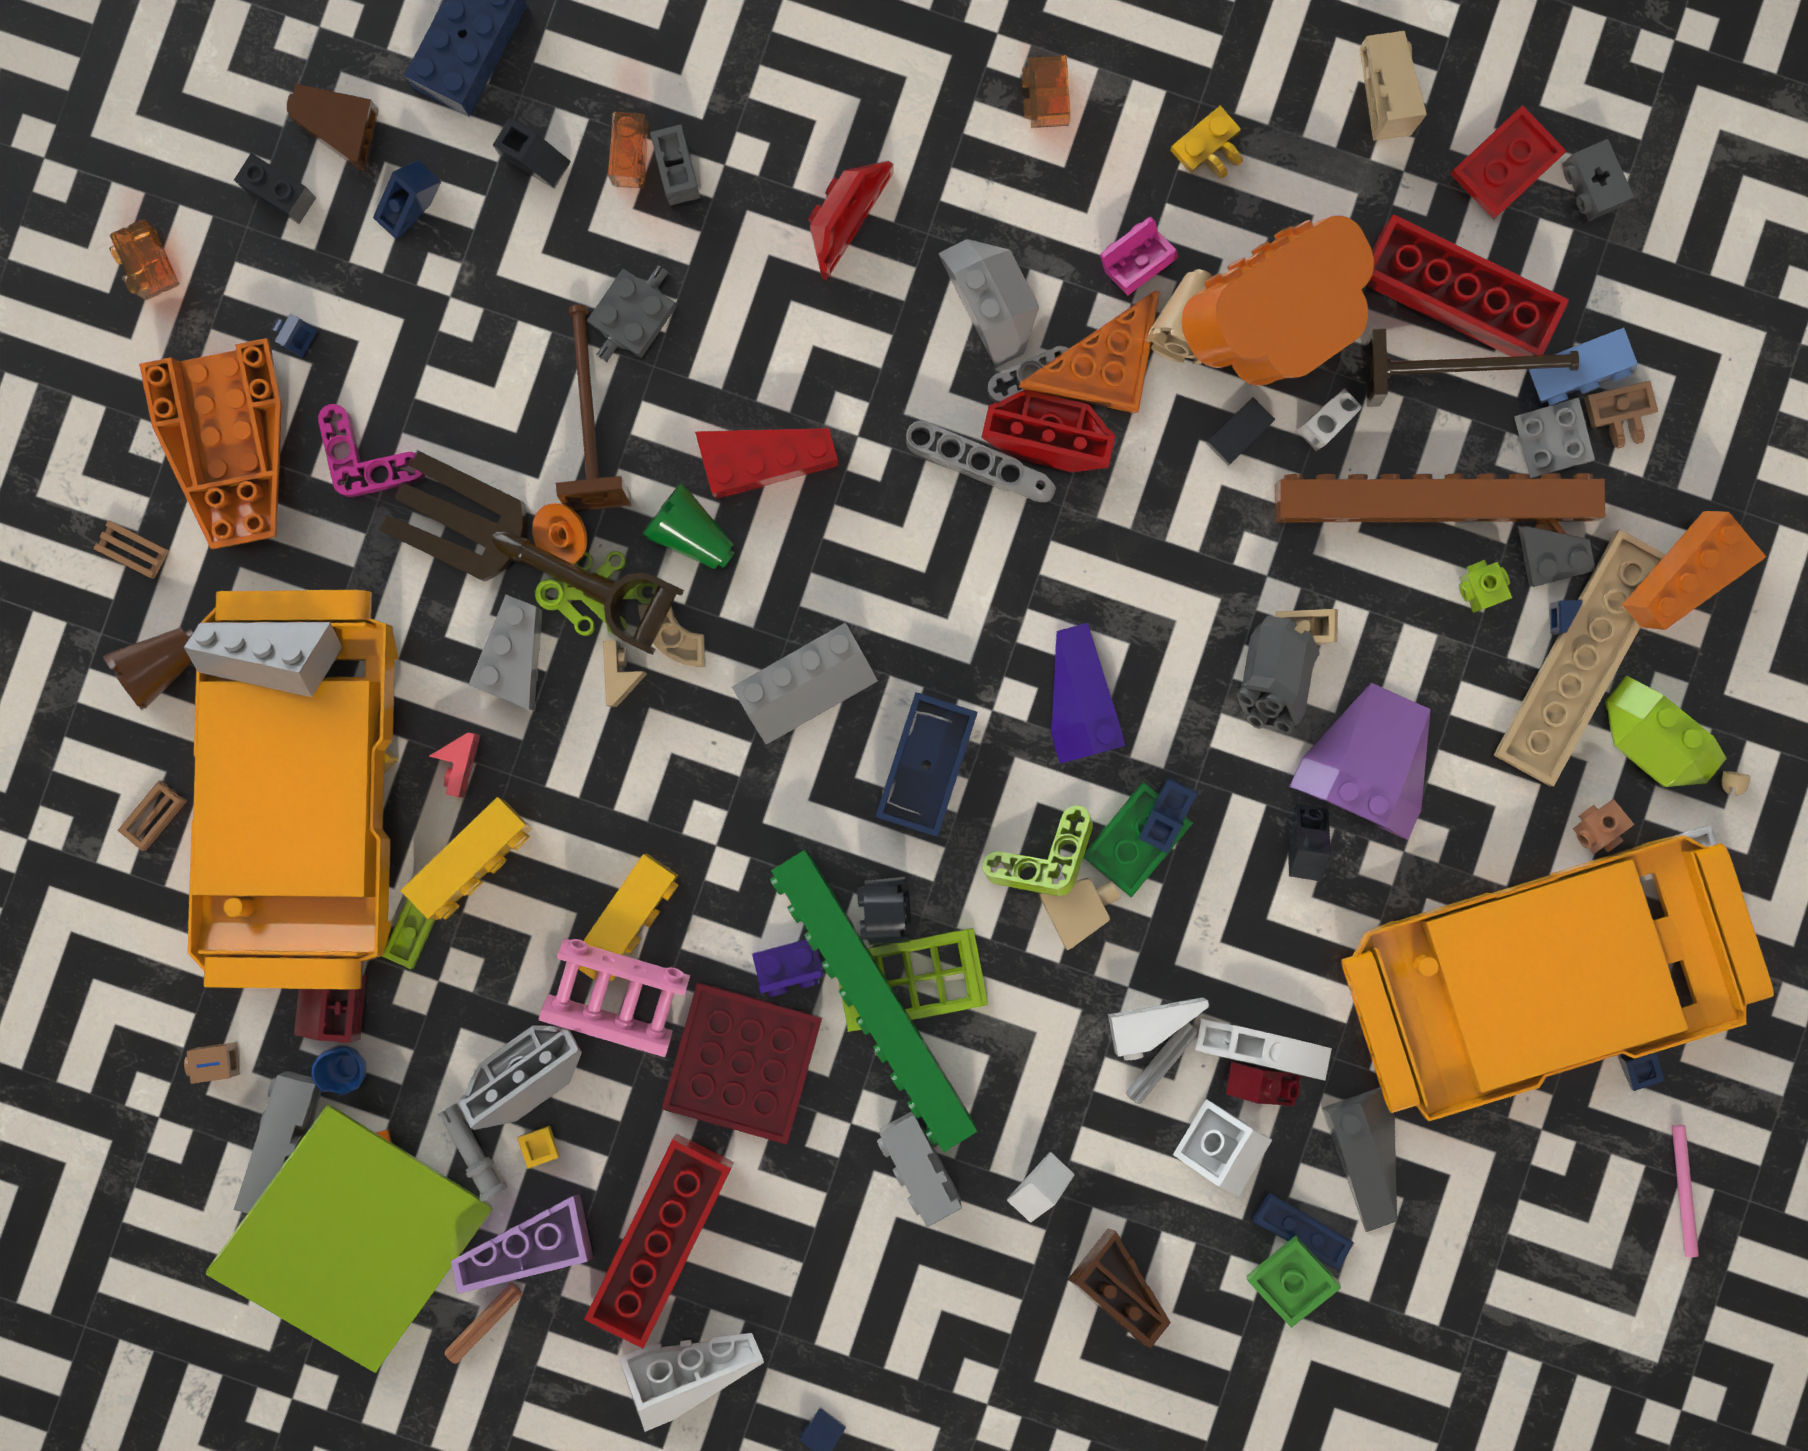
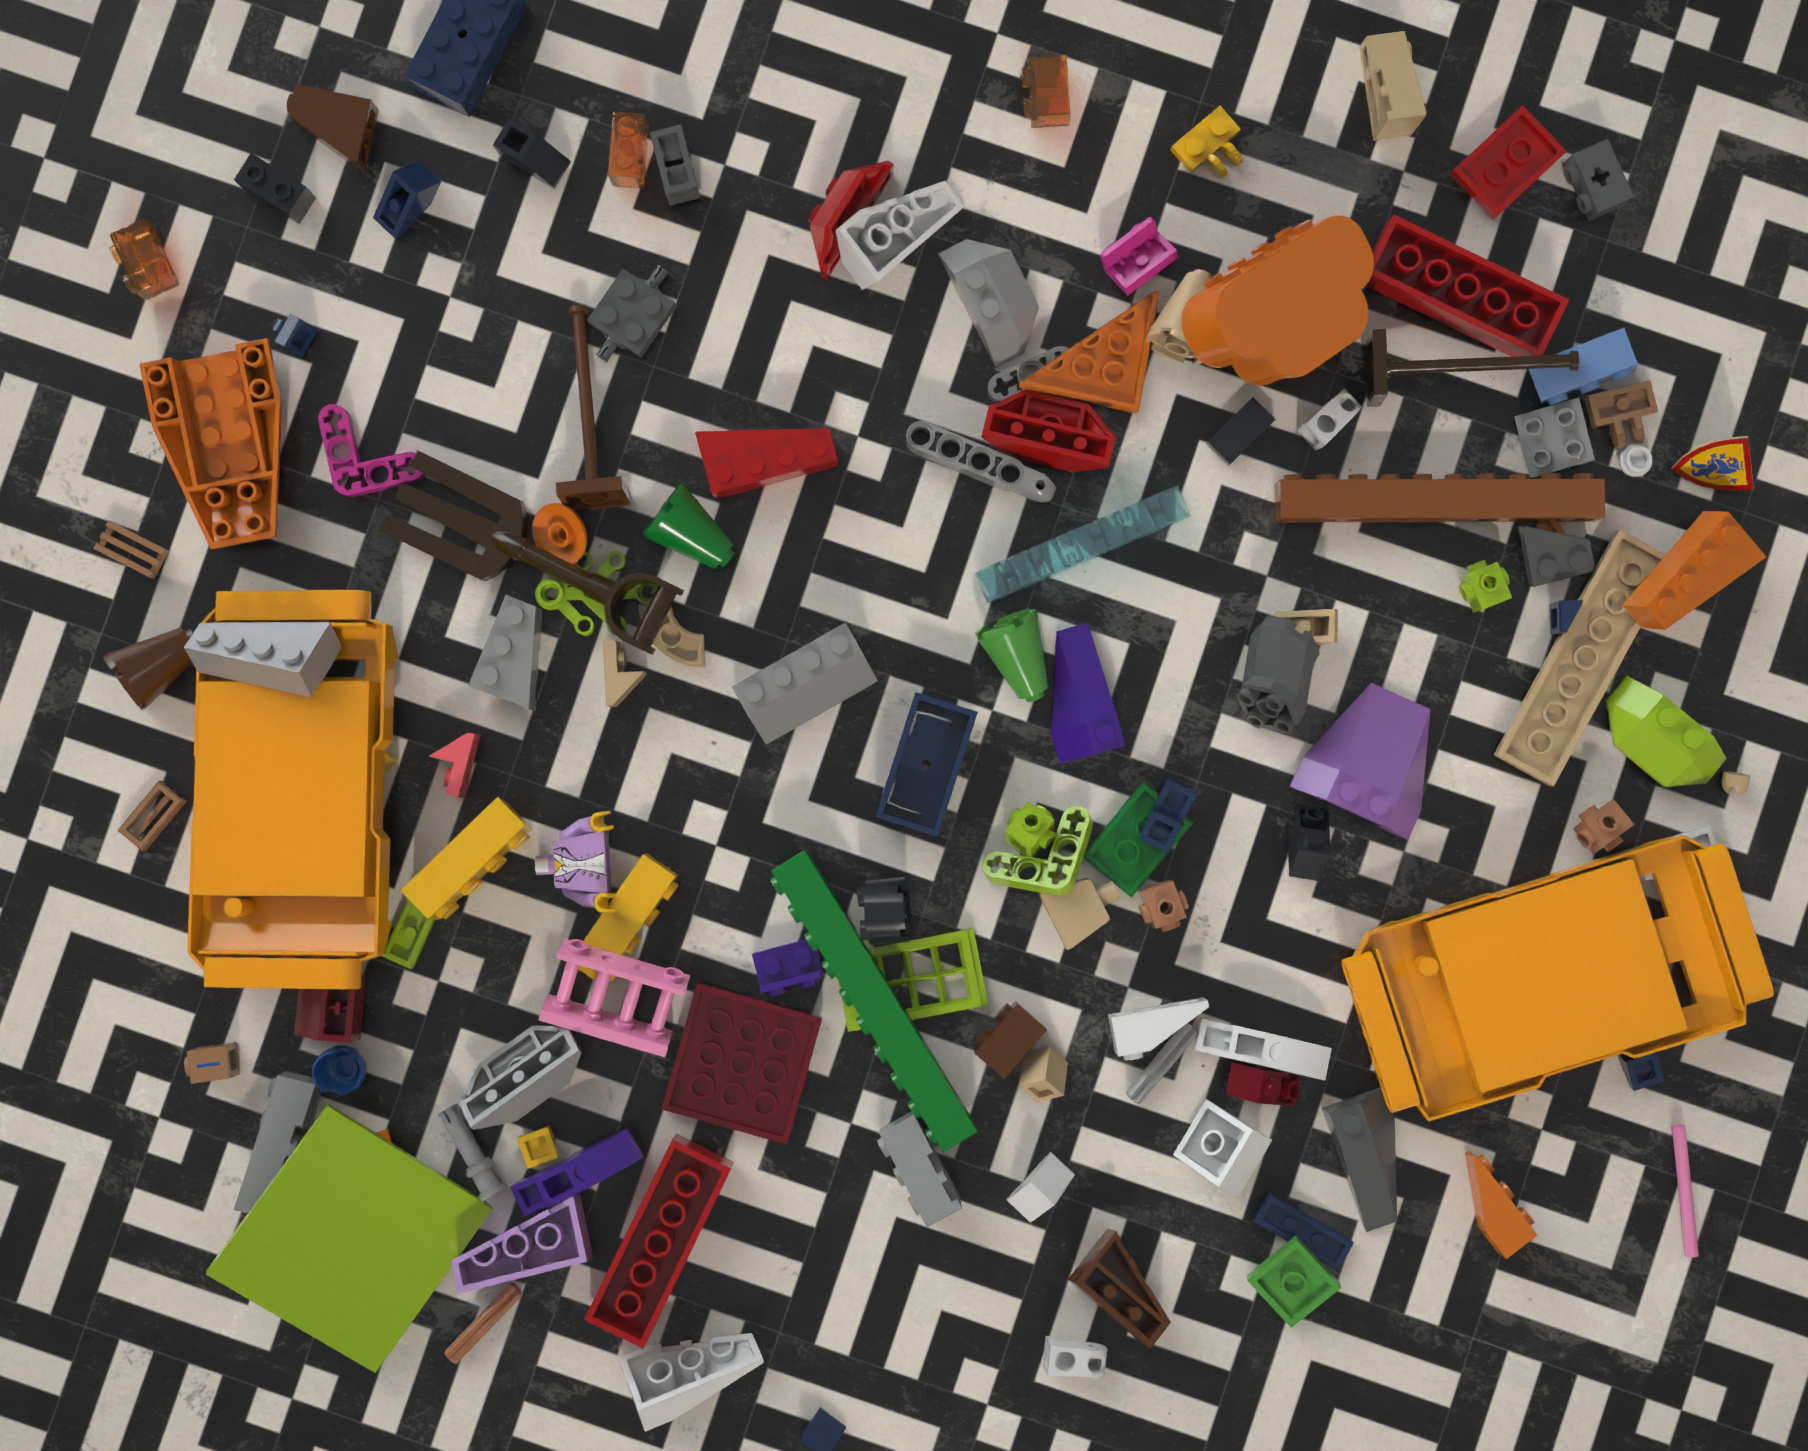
(577, 1172): none -> dark purple slope
(582, 863): none -> lavender torso
(888, 232): none -> white wedge
(1008, 1039): none -> reddish brown brick
(1017, 652): none -> bright green cone
(1030, 829): none -> lime brick
(1043, 1074): none -> tan panel
(1073, 1358): none -> white leg
(1082, 544): none -> clear light blue beam
(1152, 899): none -> nougat brick
(1495, 1213): none -> orange slope
(1635, 460): none -> white plate
(1718, 464): none -> shield

